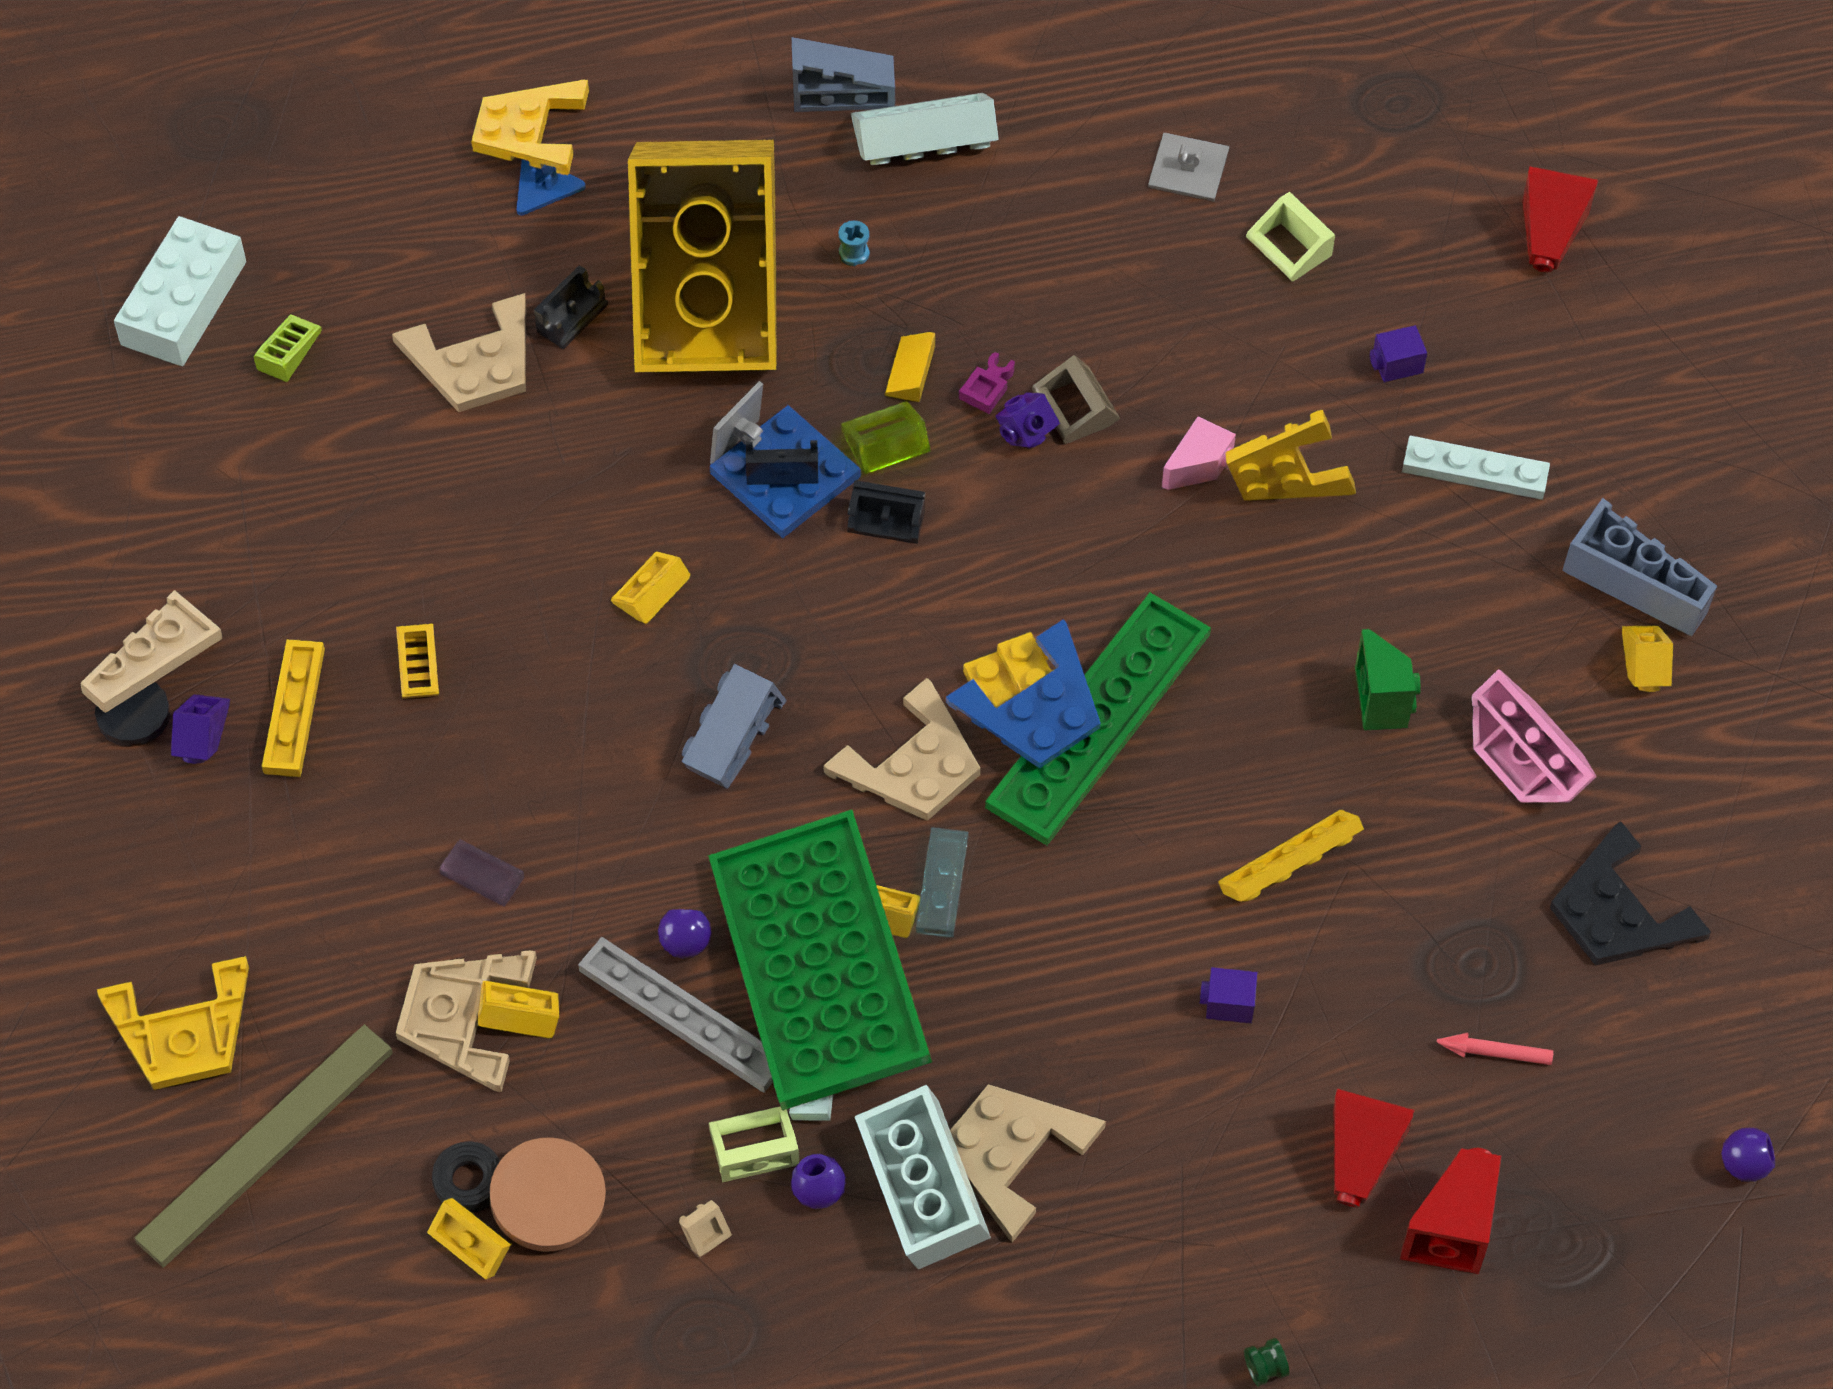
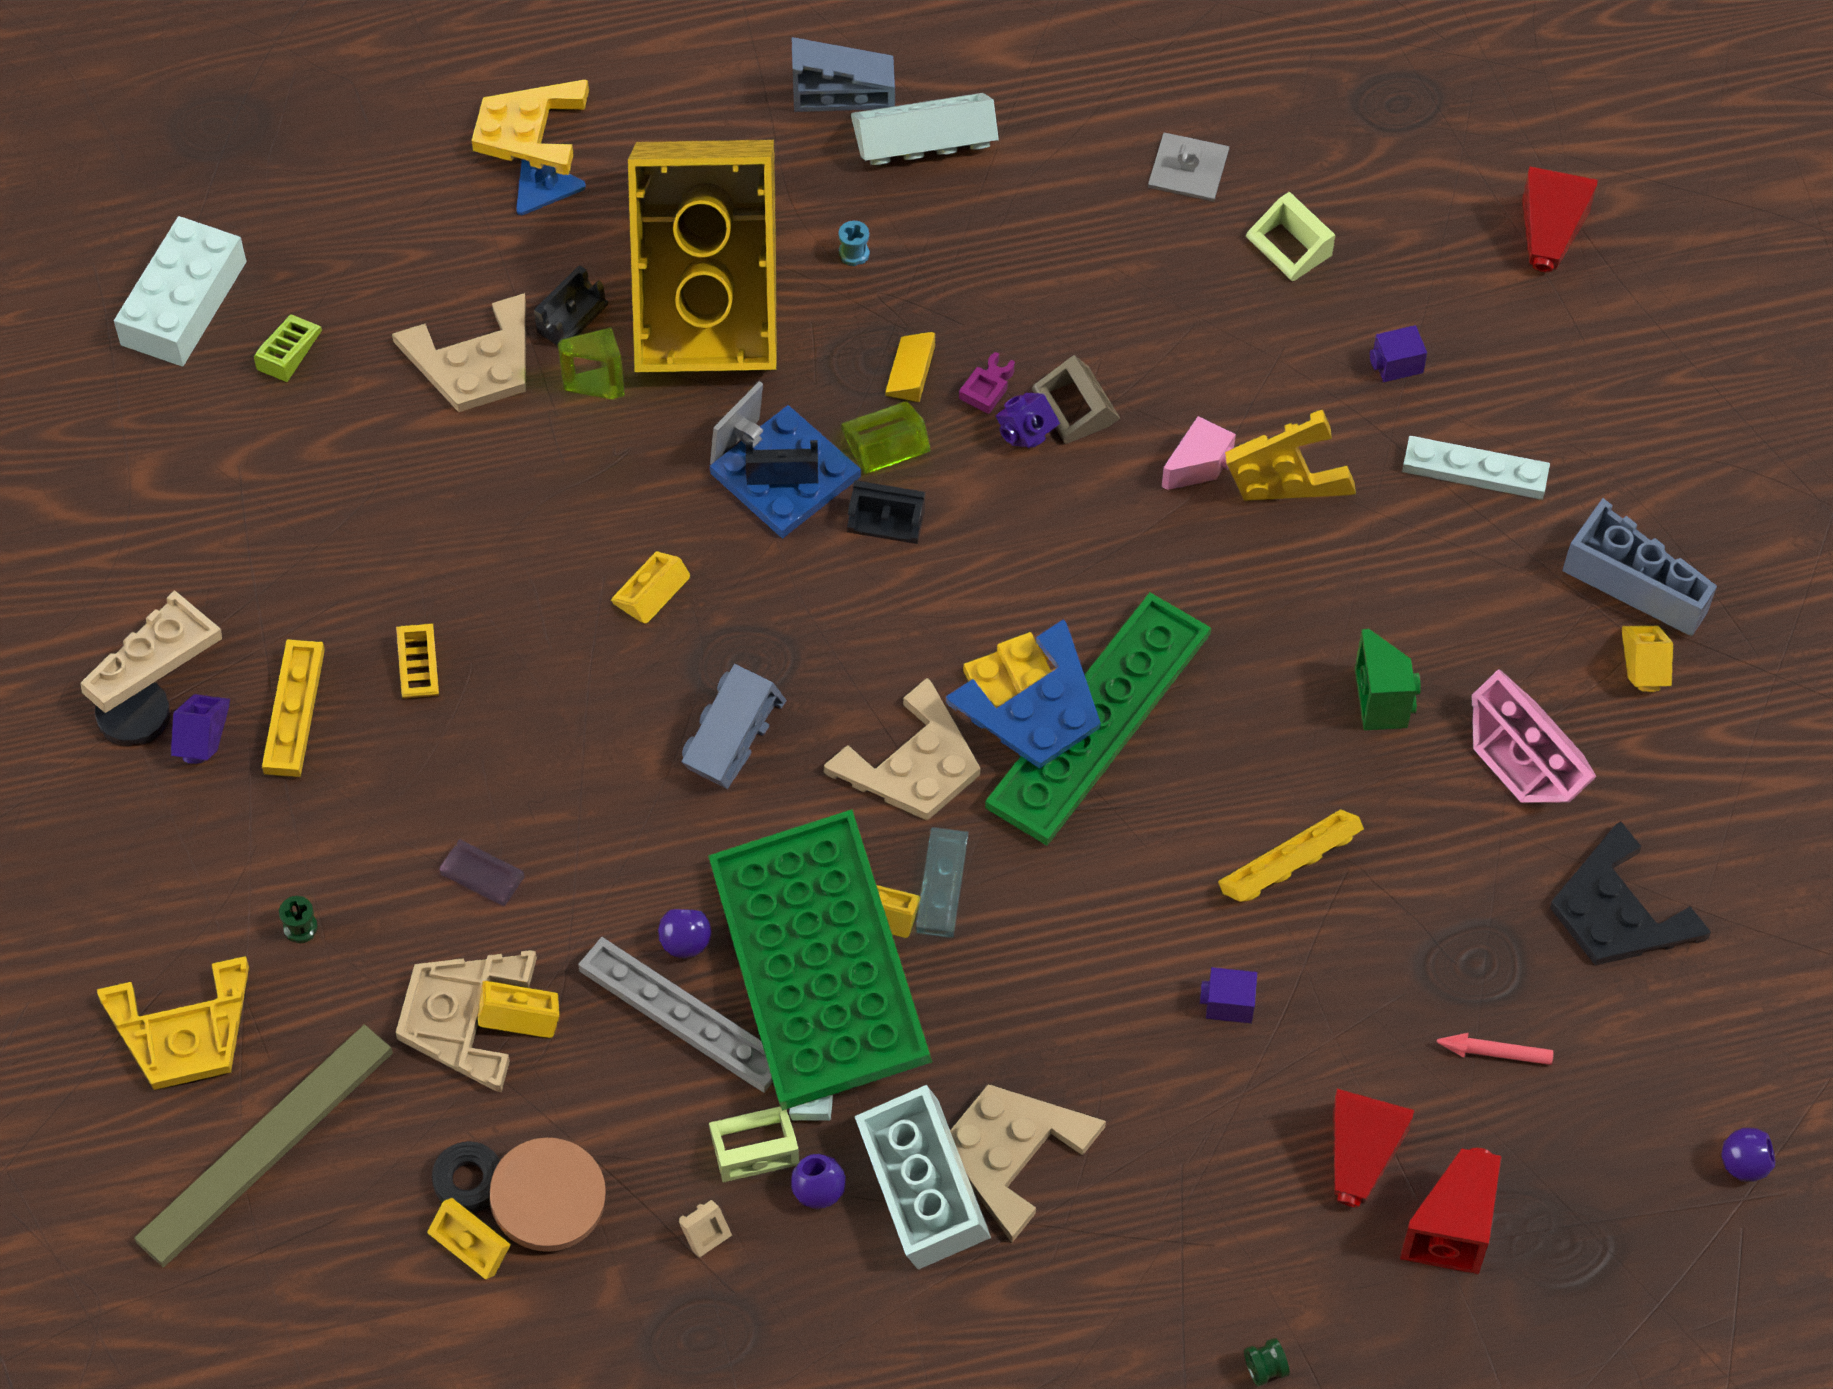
(291, 926): none -> dark green bush
(597, 346): none -> clear neon green tile

